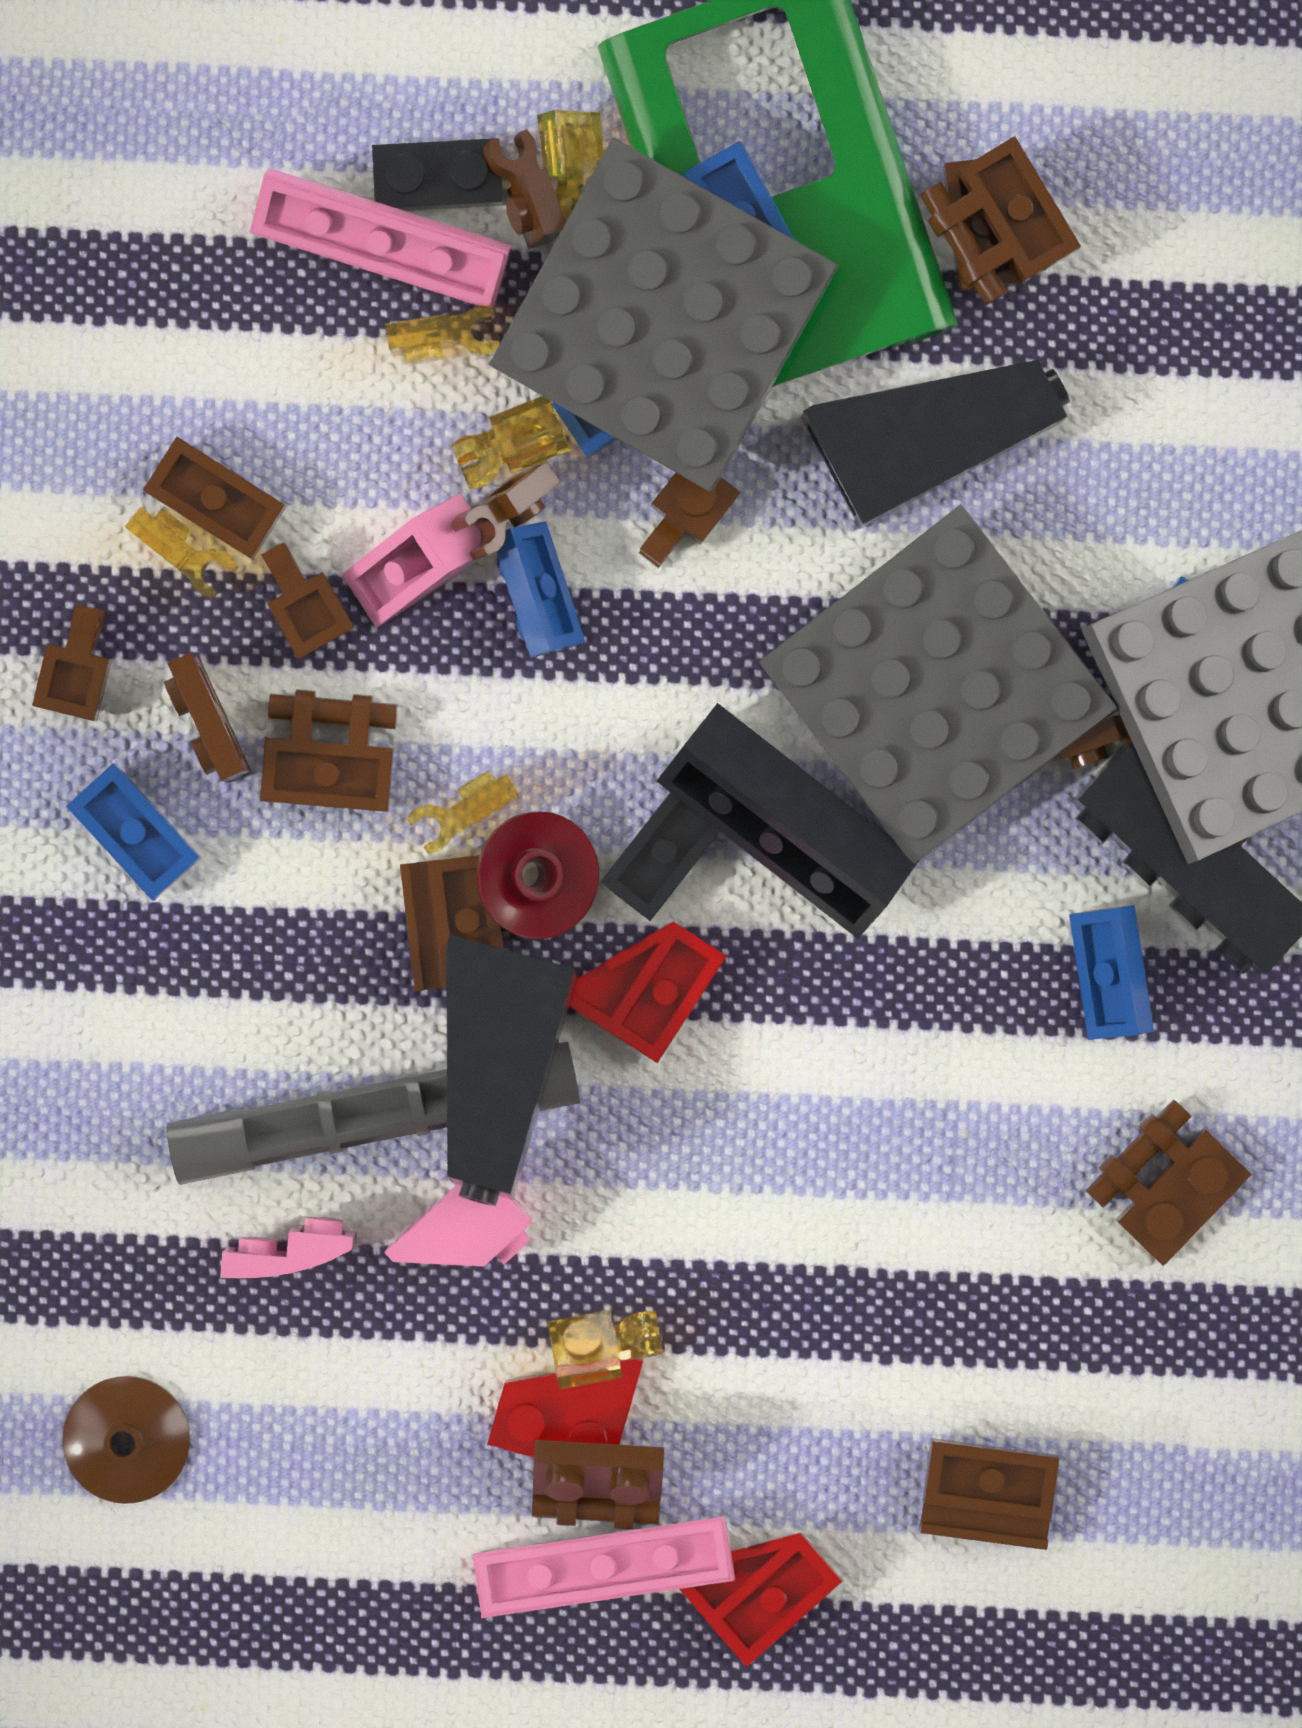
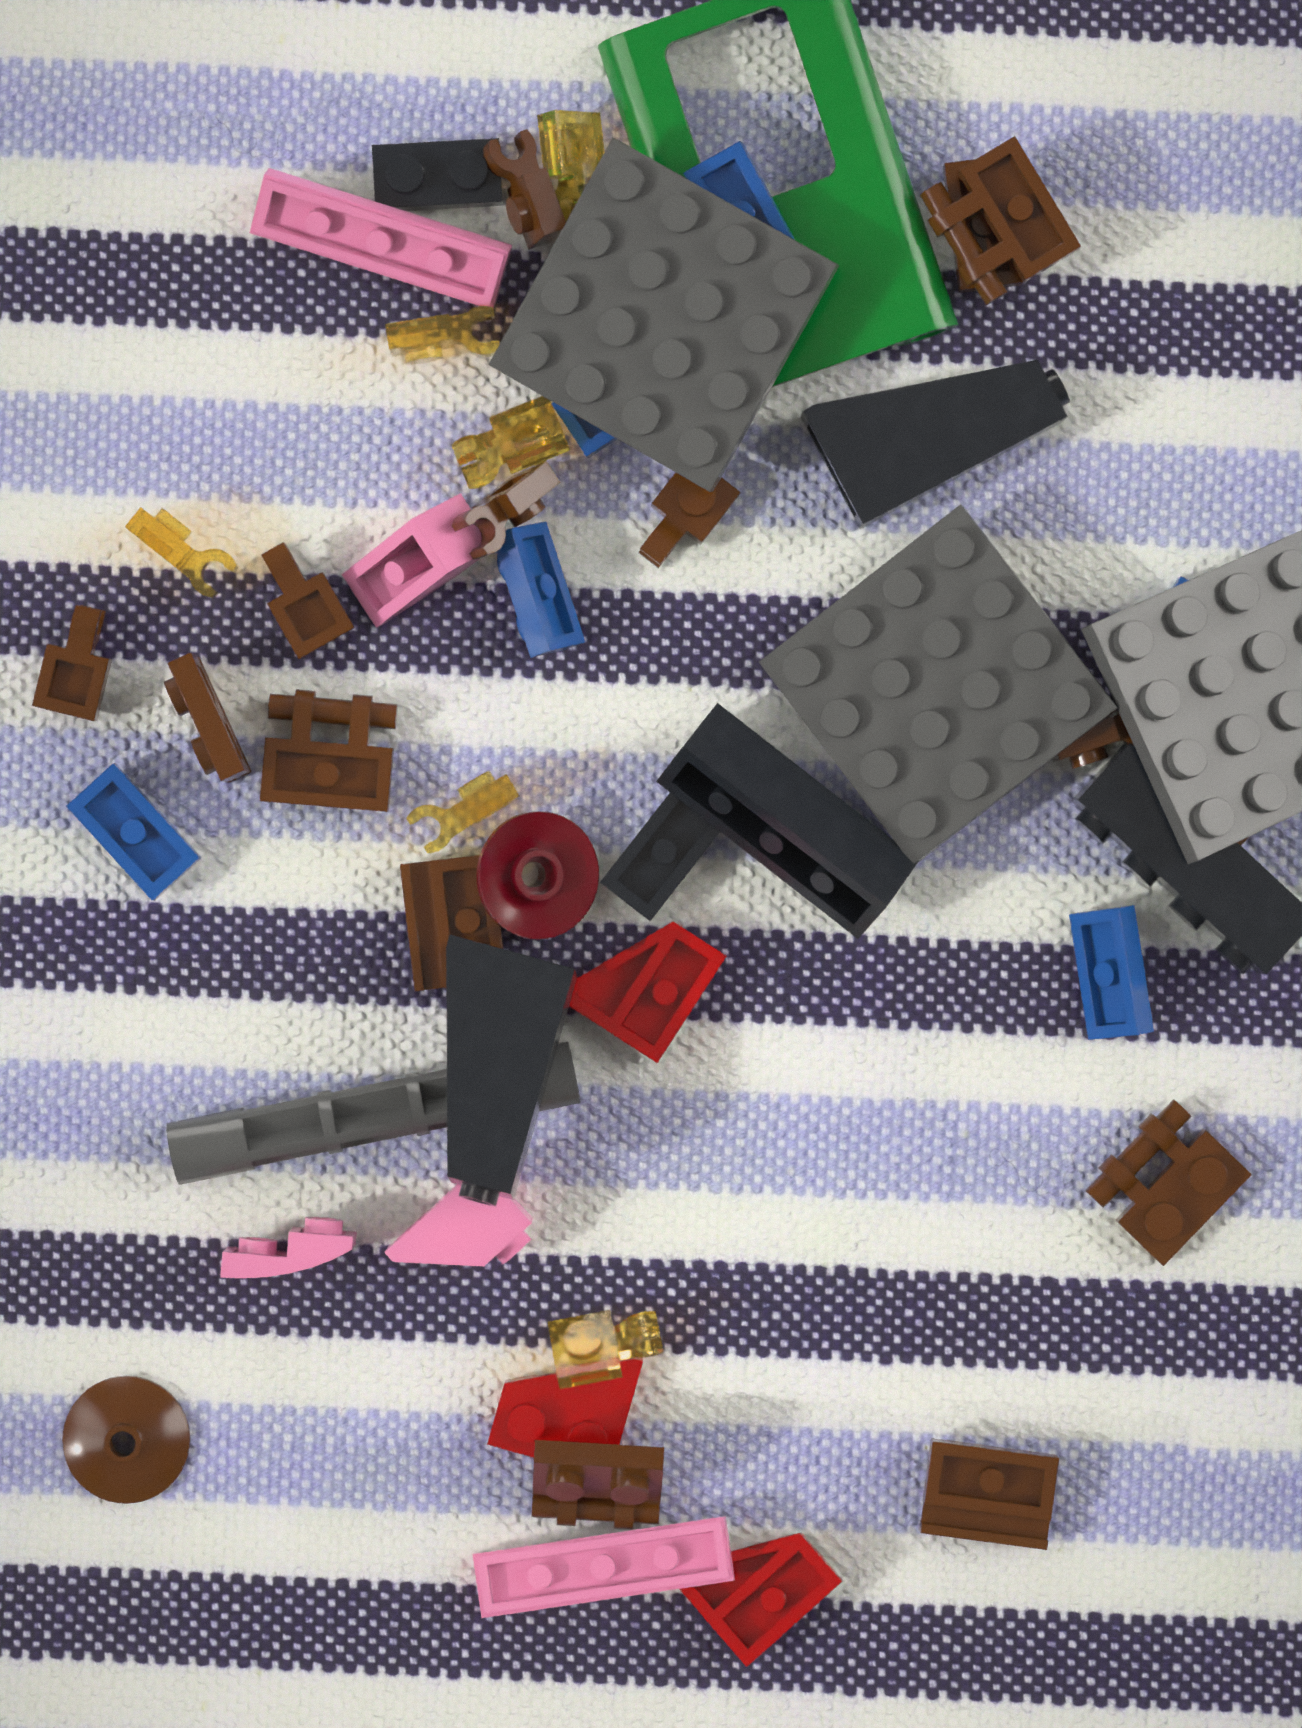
(214, 498): reddish brown plate -> none

